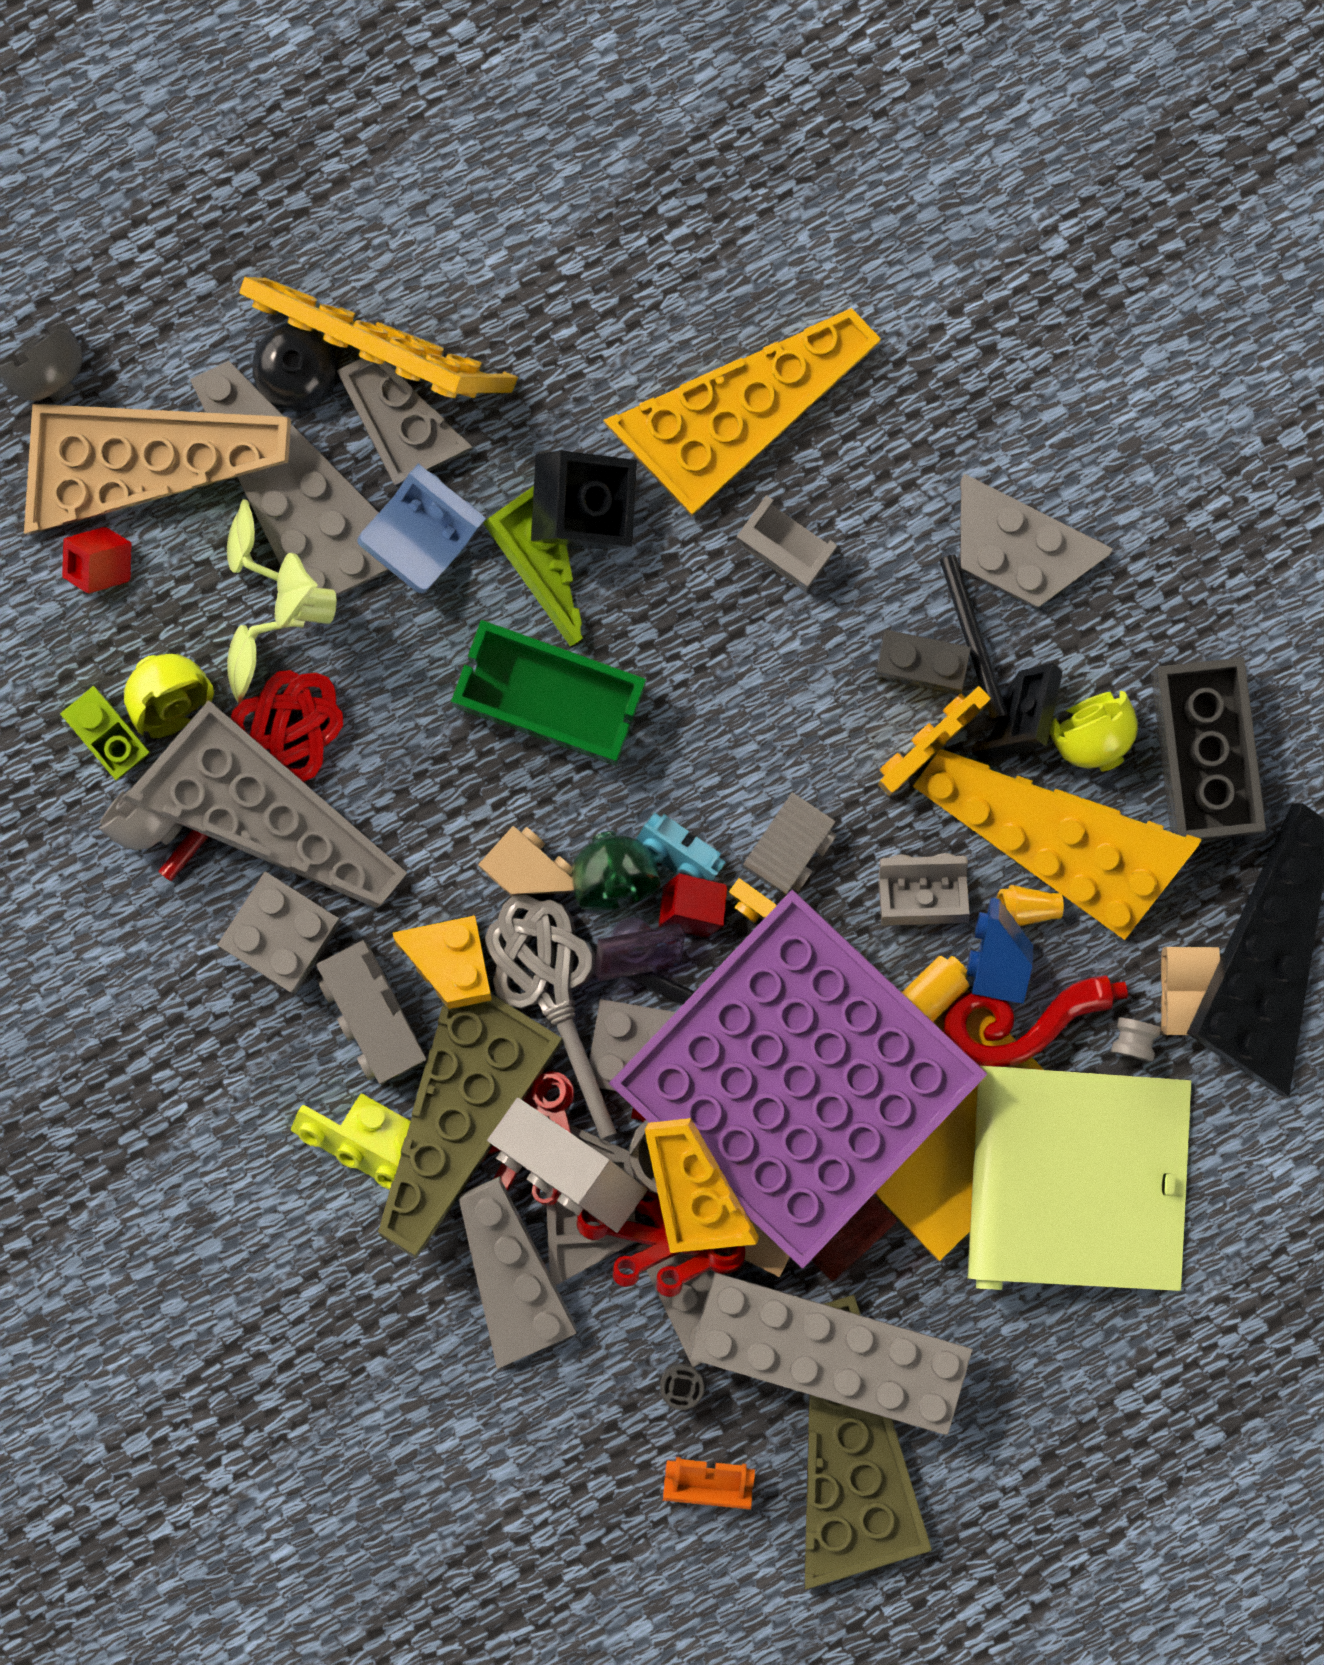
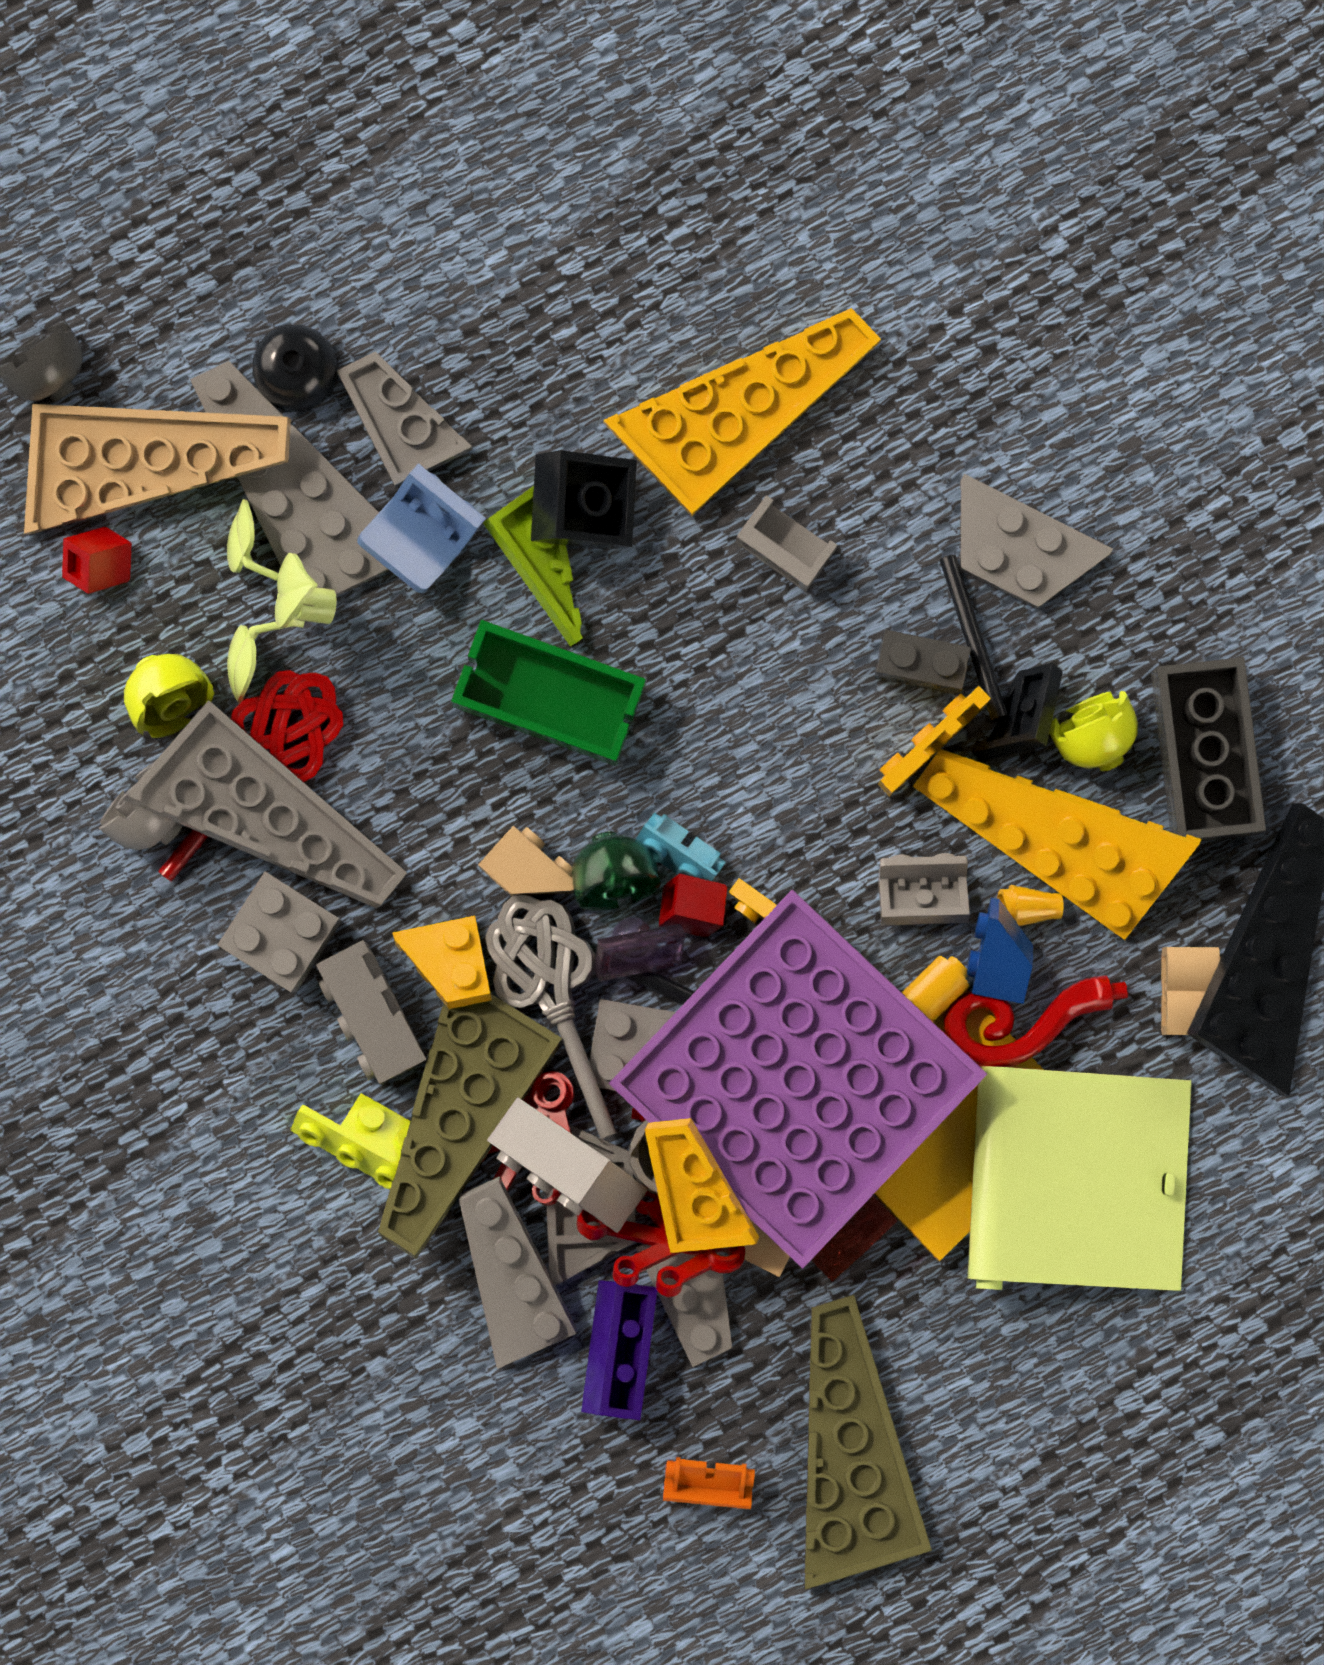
(105, 733): lime slope -> none
(378, 342): yellow wing -> none
(619, 1350): none -> dark purple brick
(678, 1380): dark grey wheel -> none
(789, 845): light grey brick -> none
(830, 1353): light grey brick -> none
(1136, 1039): light grey wheel -> none

